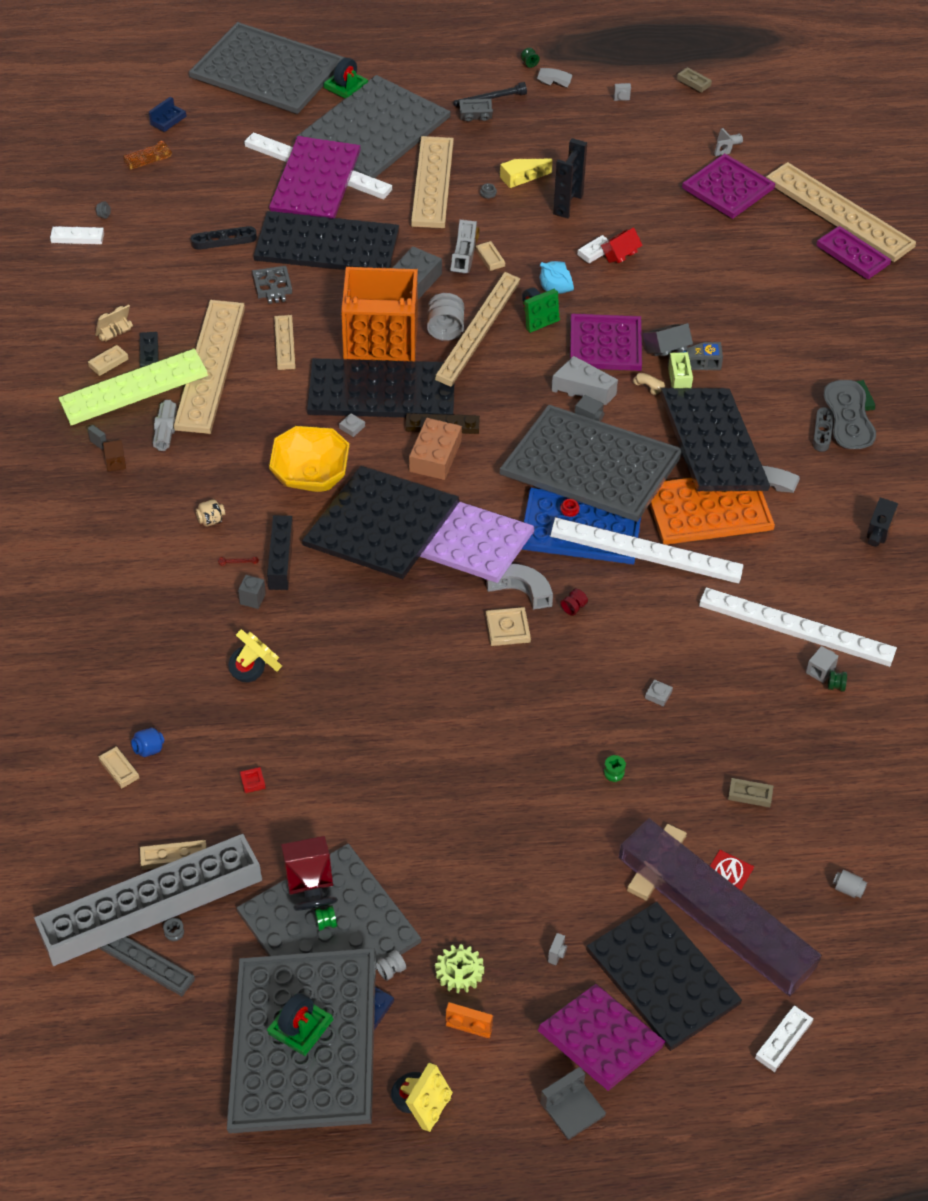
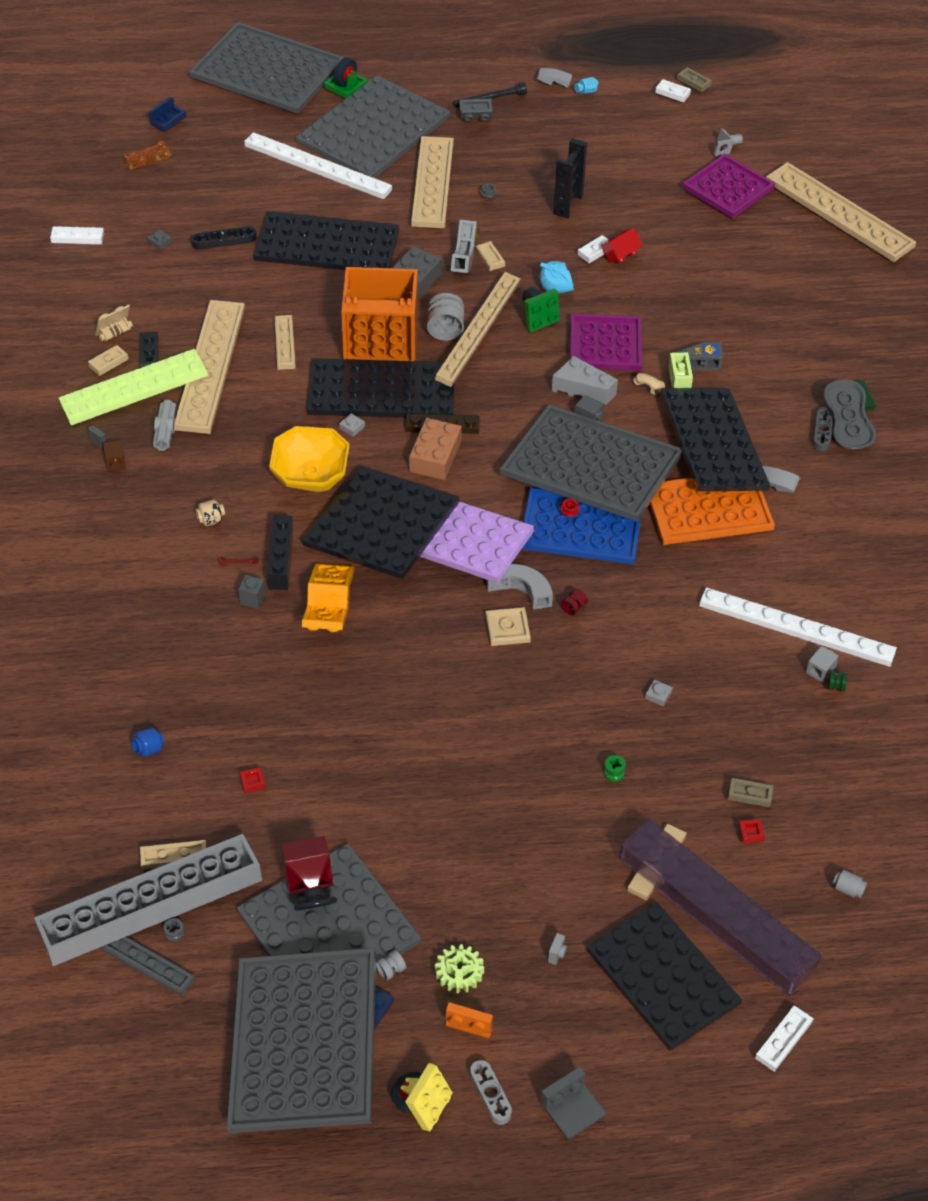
(103, 210): dark grey plate -> none
(118, 767): tan tile -> none
(159, 239): none -> dark grey plate
(249, 661): plate -> none
(274, 291): dark grey piece -> none
(300, 1024): plate -> none
(315, 177): magenta plate -> none
(325, 918): green wheel -> none
(328, 597): none -> light orange bracket
(490, 1102): none -> light grey beam
(524, 170): light yellow slope -> none
(530, 57): dark green wheel -> none
(586, 85): none -> medium azure arm
(601, 1036): magenta plate -> none
(622, 91): light grey plate -> none
(647, 550): white plate -> none
(667, 339): dark grey brick -> none
(673, 90): none -> white plate
(732, 868): red sticker -> none
(751, 831): none -> red plate
(853, 252): magenta plate -> none
(880, 527): black torso -> none

